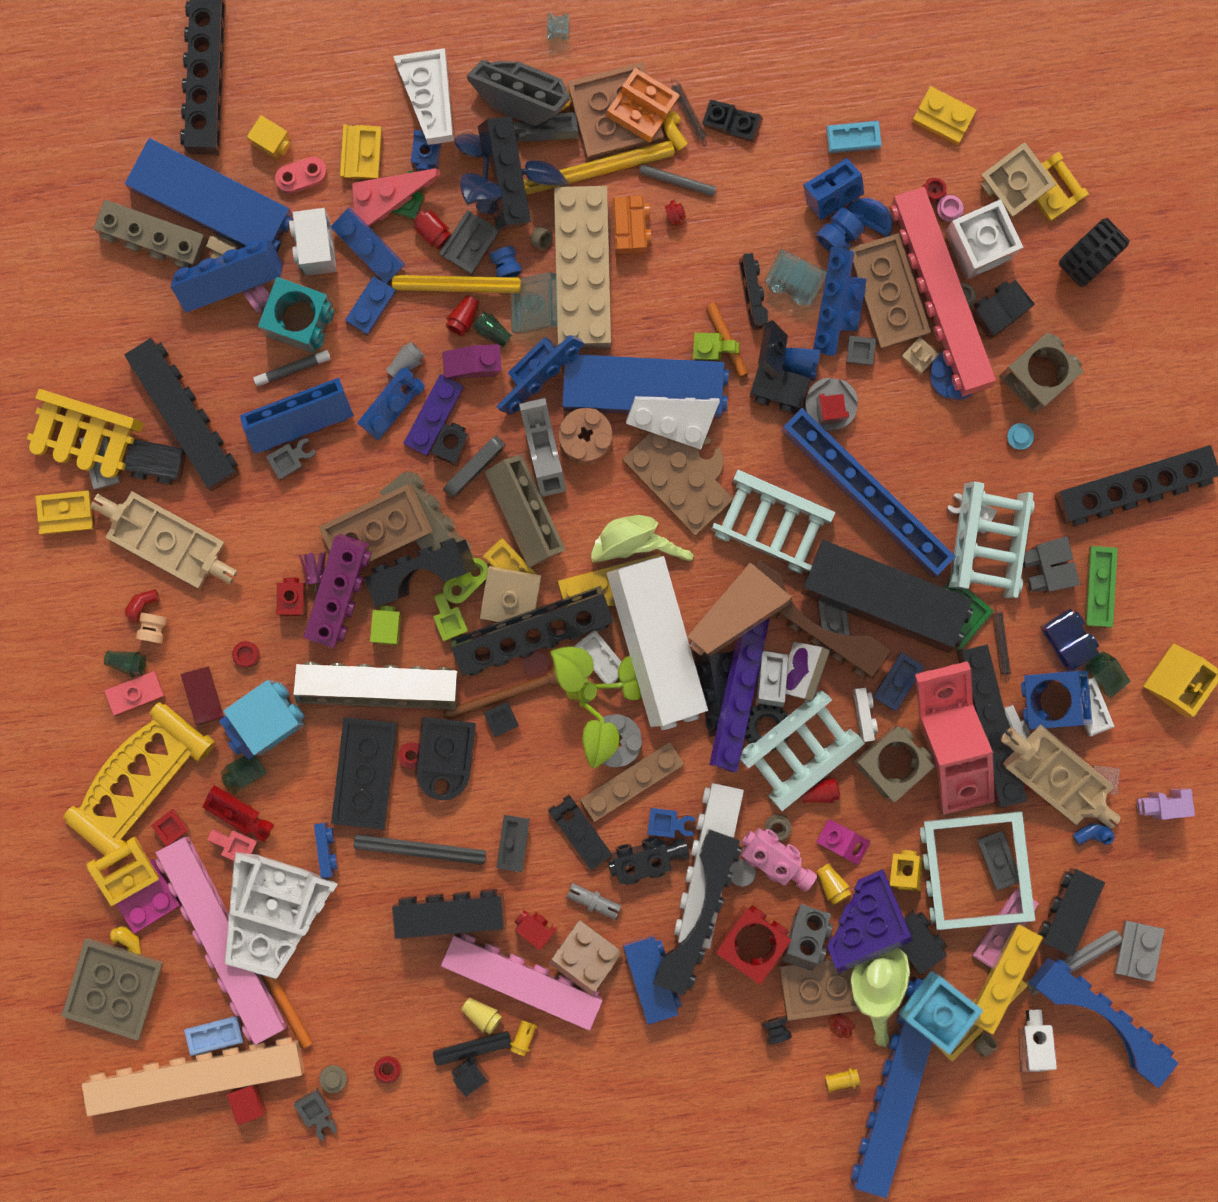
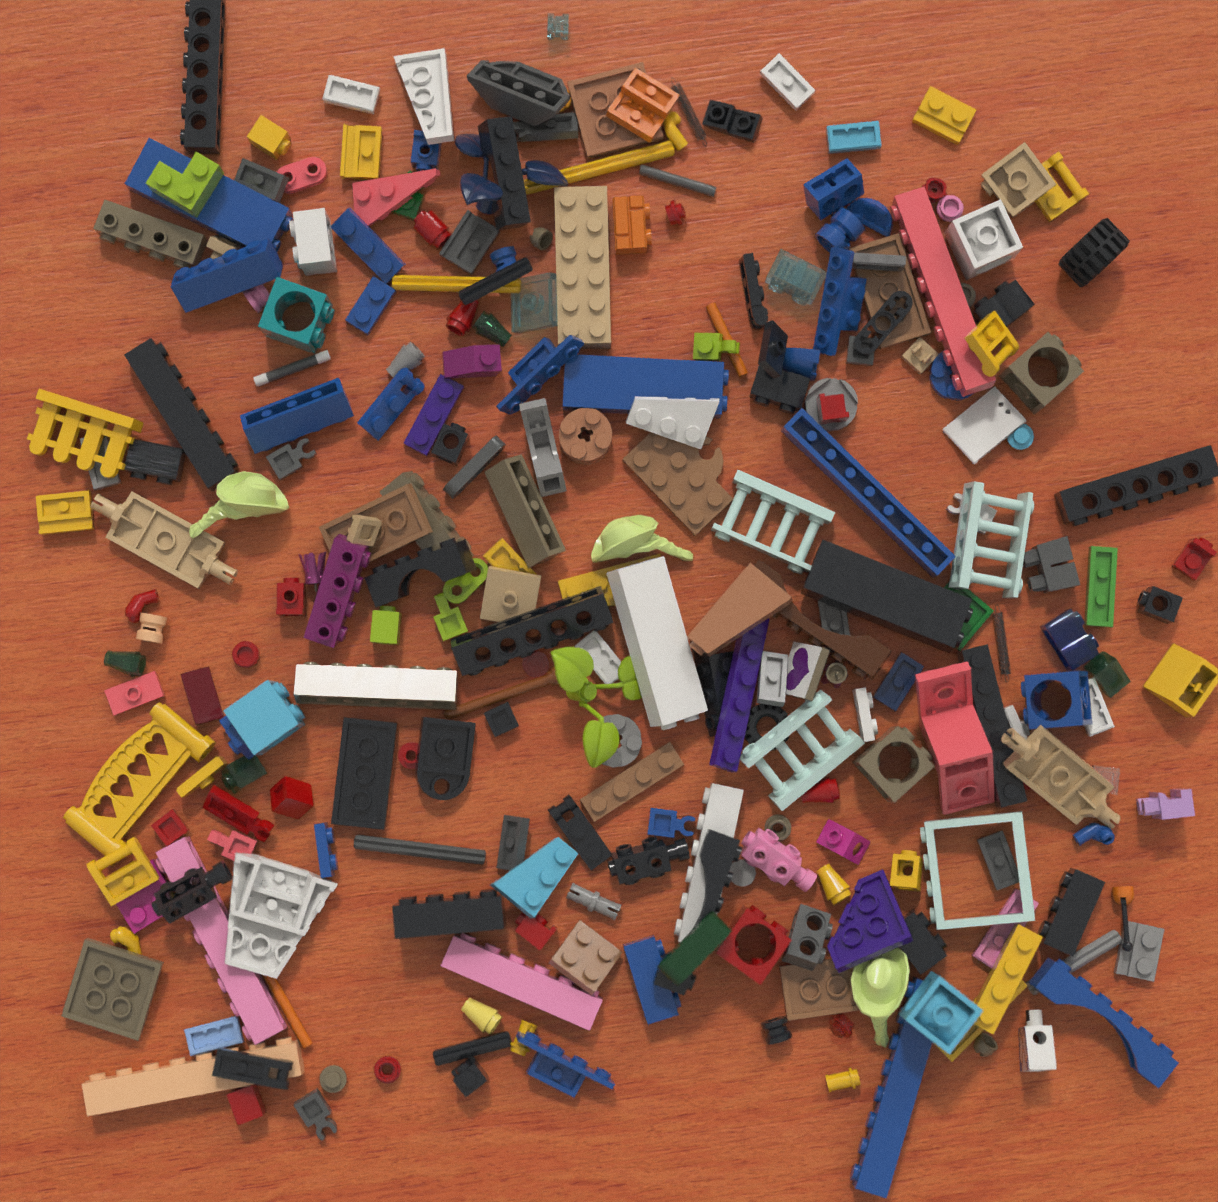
(189, 893): none -> black brick
(190, 189): none -> lime brick
(203, 777): none -> yellow plate
(241, 497): none -> yellowish green hat
(251, 1068): none -> black plate
(261, 179): none -> dark grey plate
(291, 797): none -> red panel
(351, 94): none -> white plate
(363, 530): none -> tan tile
(495, 281): none -> black axle
(536, 877): none -> medium azure wing
(559, 1069): none -> blue bracket
(694, 948): none -> dark green beam
(787, 82): none -> white plate
(835, 673): none -> dark tan piece
(879, 262): none -> flat silver tile
(889, 304): none -> black beam
(984, 425): none -> white container
(986, 337): none -> yellow plate
(1124, 896): none -> hinge
(1170, 601): none -> black brick
(1194, 557): none -> red bracket

